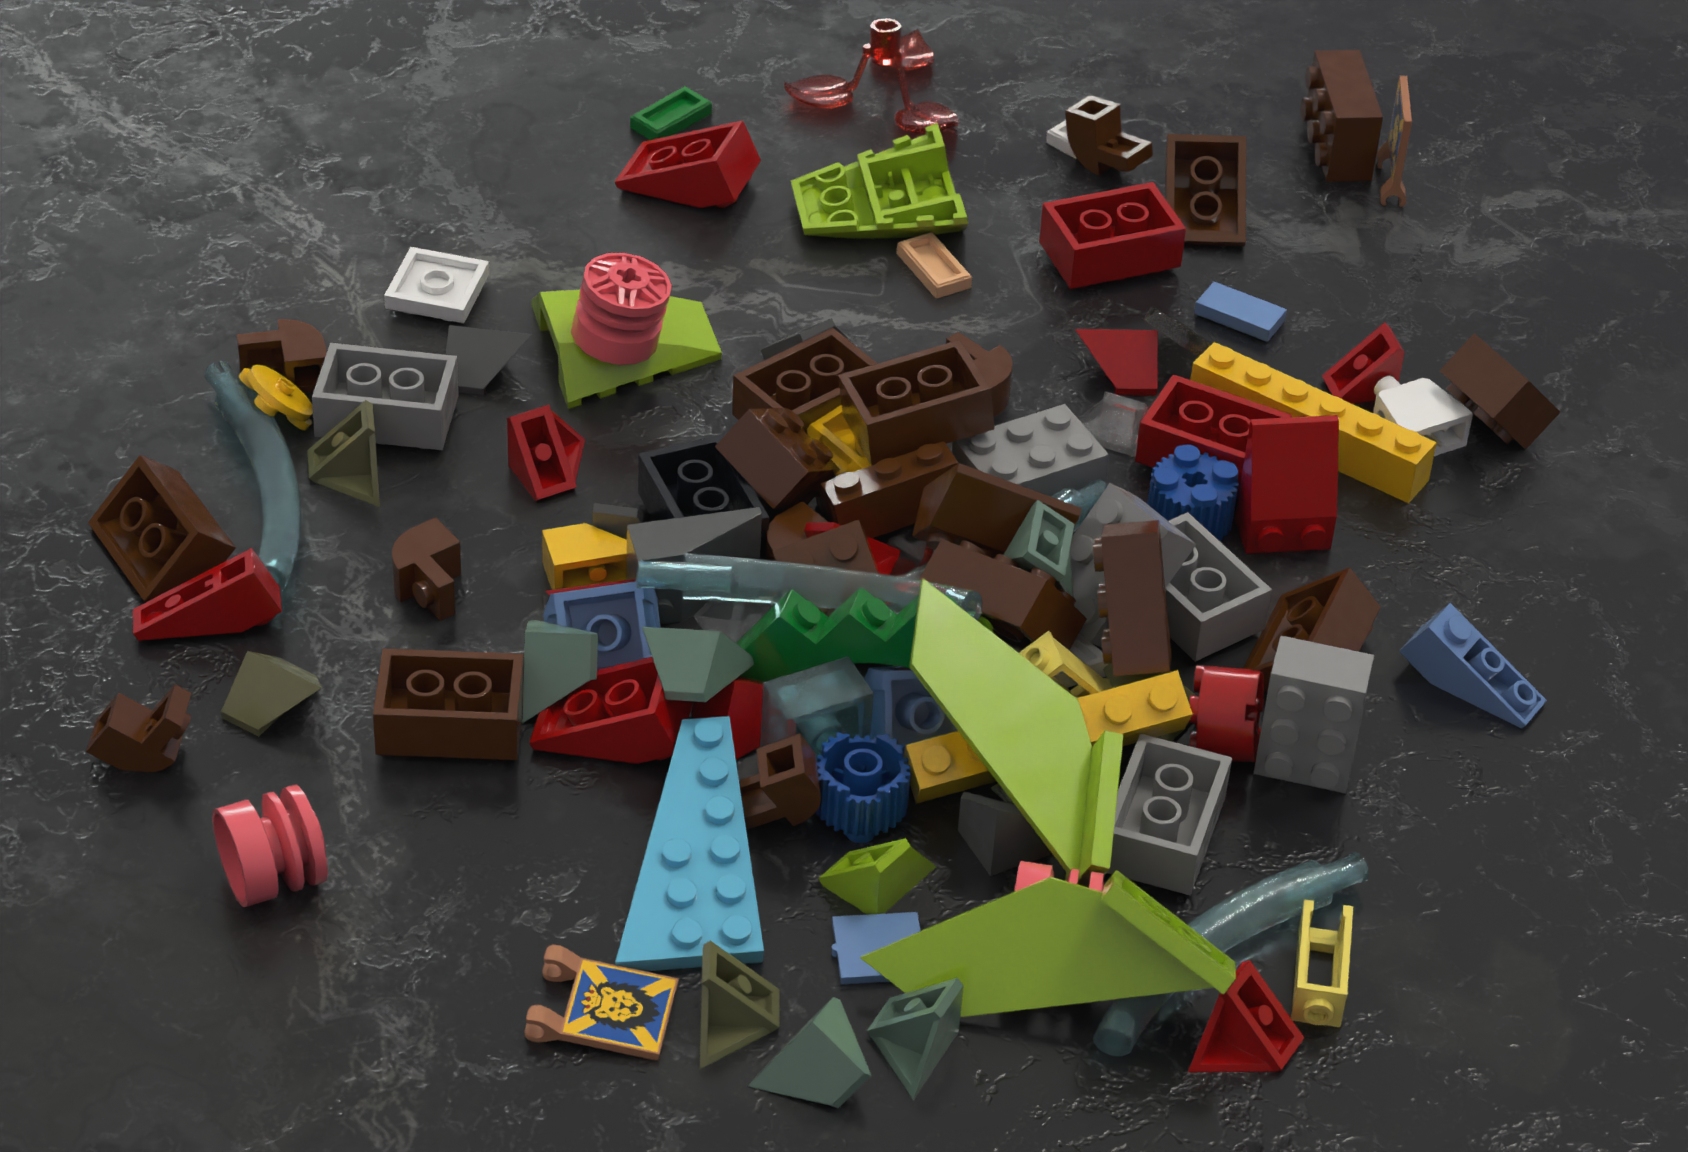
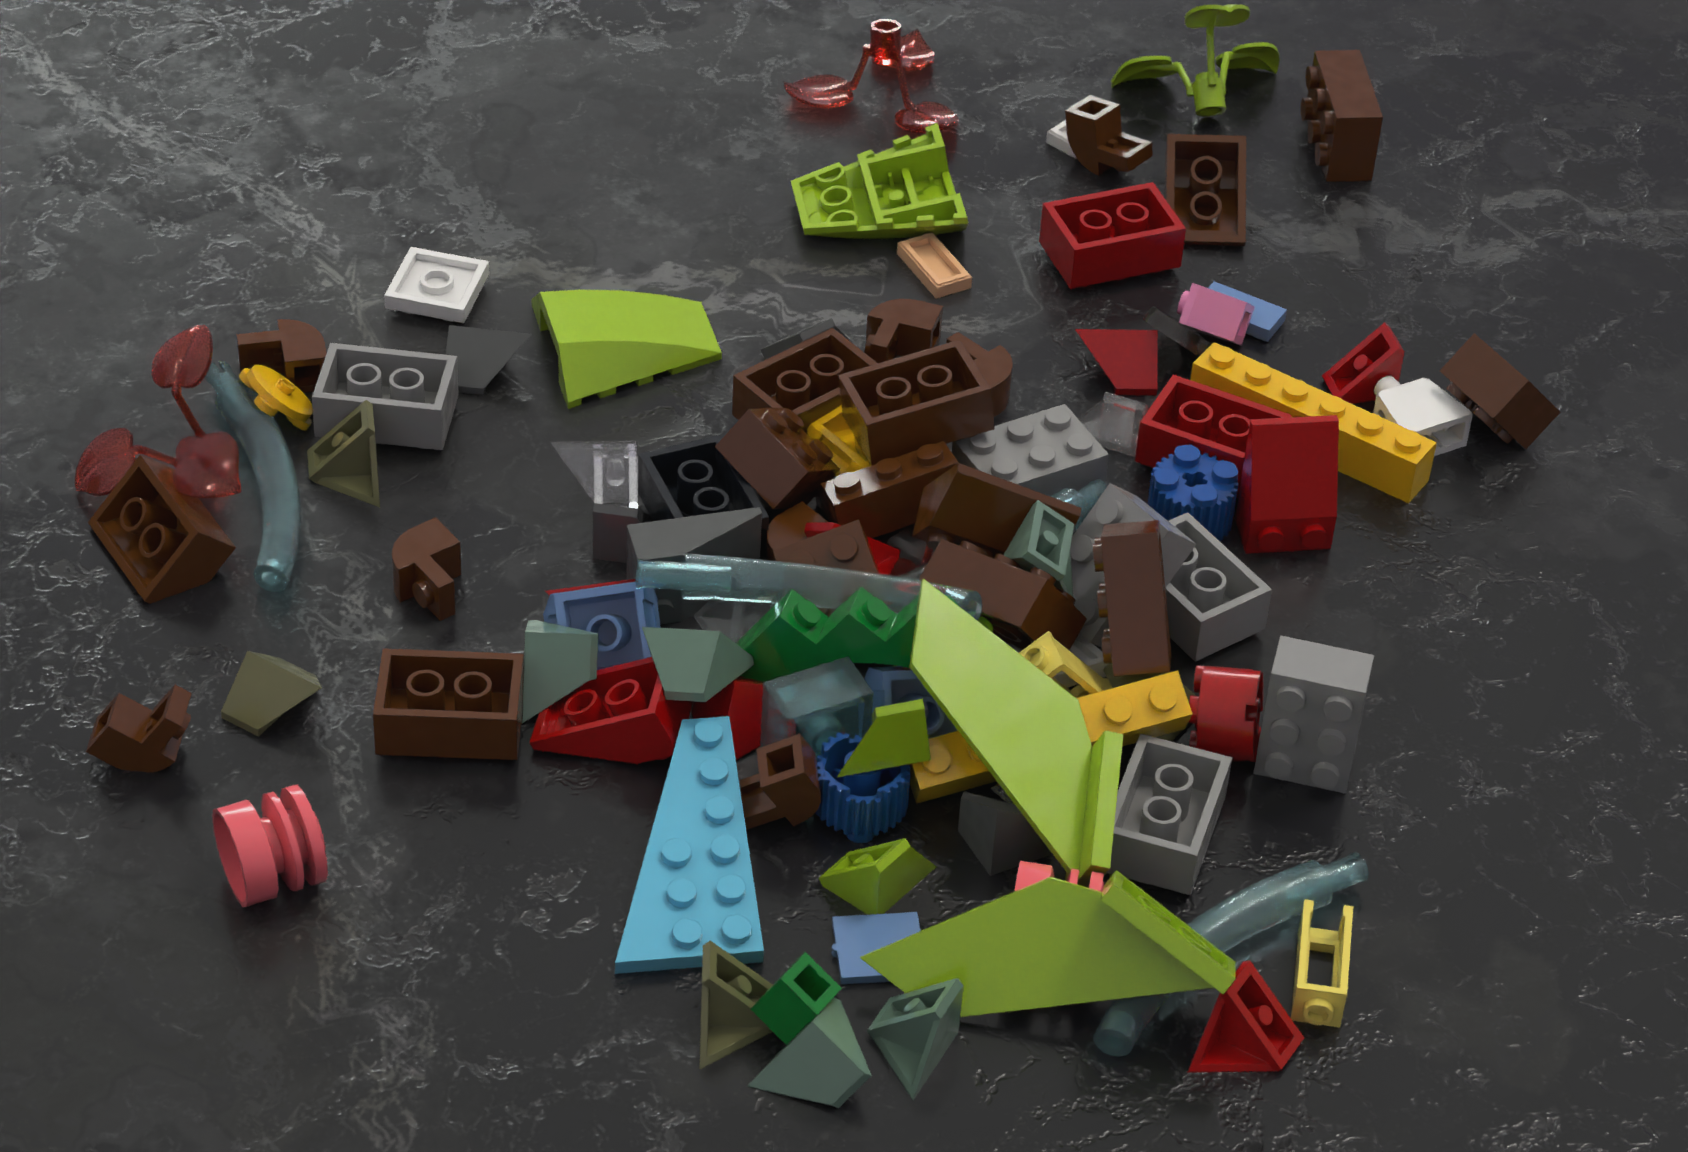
(203, 463): none -> clear red plant
(215, 602): red slope -> none
(543, 452): red slope -> none
(582, 556): yellow slope -> none
(604, 469): none -> clear slope
(607, 1006): flag -> none
(621, 308): coral wheel -> none
(671, 114): green tile -> none
(694, 166): red slope -> none
(796, 998): none -> green slope
(893, 740): none -> lime slope
(902, 328): none -> reddish brown brick
(1208, 88): none -> lime plant
(1215, 313): none -> bright pink slope
(1326, 612): reddish brown slope -> none
(1397, 144): nougat flag -> none
(1468, 666): medium blue slope -> none

